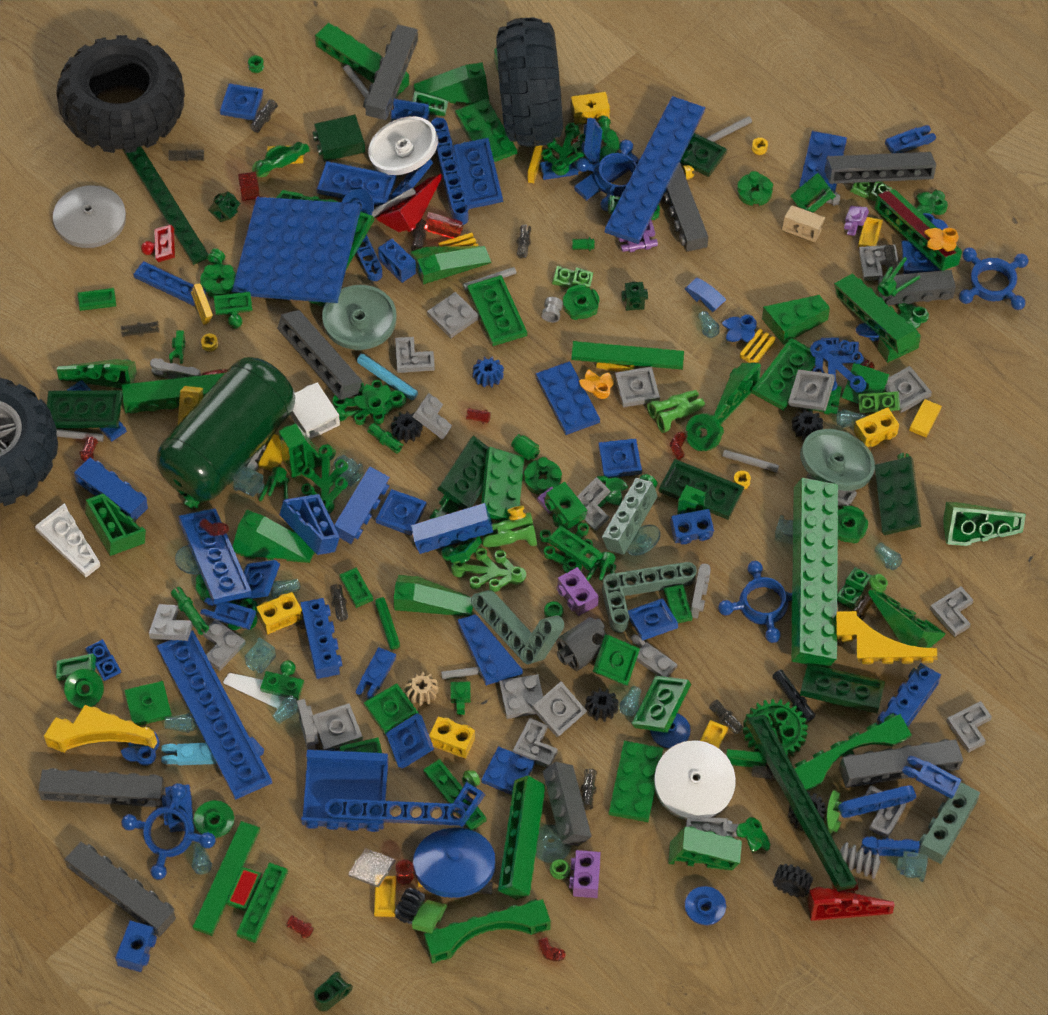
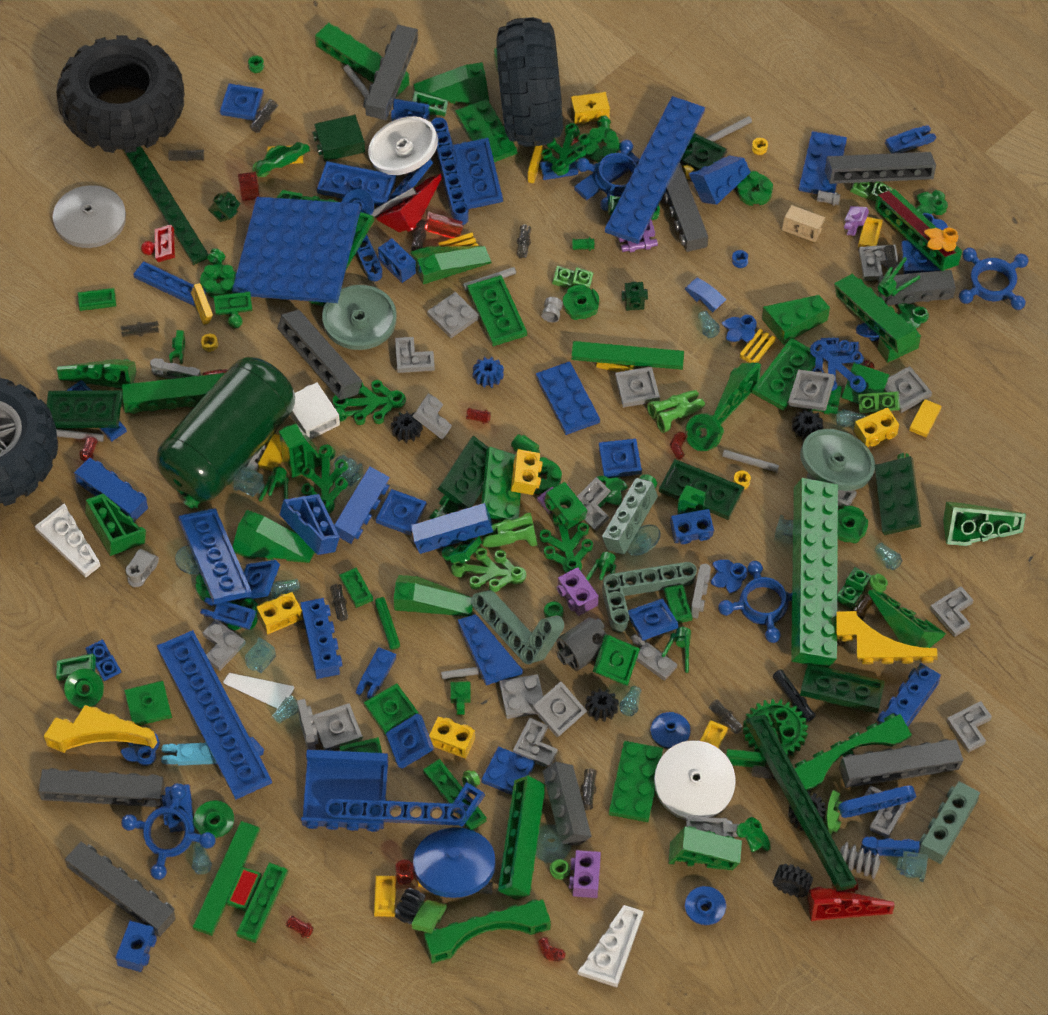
(141, 567): none -> light grey piece
(167, 627): light grey plate -> none
(181, 723): clear light blue cone -> none
(186, 605): green pin -> none
(188, 400): yellow brick -> none
(214, 529): clear red arm -> none
(283, 684): green plate -> none
(335, 989): dark green piece -> none
(372, 867): clear piece -> none
(373, 397): green plate -> none
(385, 438): green pin -> none
(387, 376): medium azure axle -> none
(415, 692): tan gear -> none
(516, 512): yellow bush -> none
(524, 472): none -> yellow brick
(575, 547): green plate -> none
(592, 143): blue plate -> none
(597, 385): light orange plate -> none
(611, 953): none -> white wing
(661, 704): green plate -> none
(682, 639): none -> green plant
(719, 179): none -> blue wedge
(726, 575): none -> blue plate
(742, 262): none -> blue bush
(811, 191): green plate -> none
(932, 776): blue hinge -> none

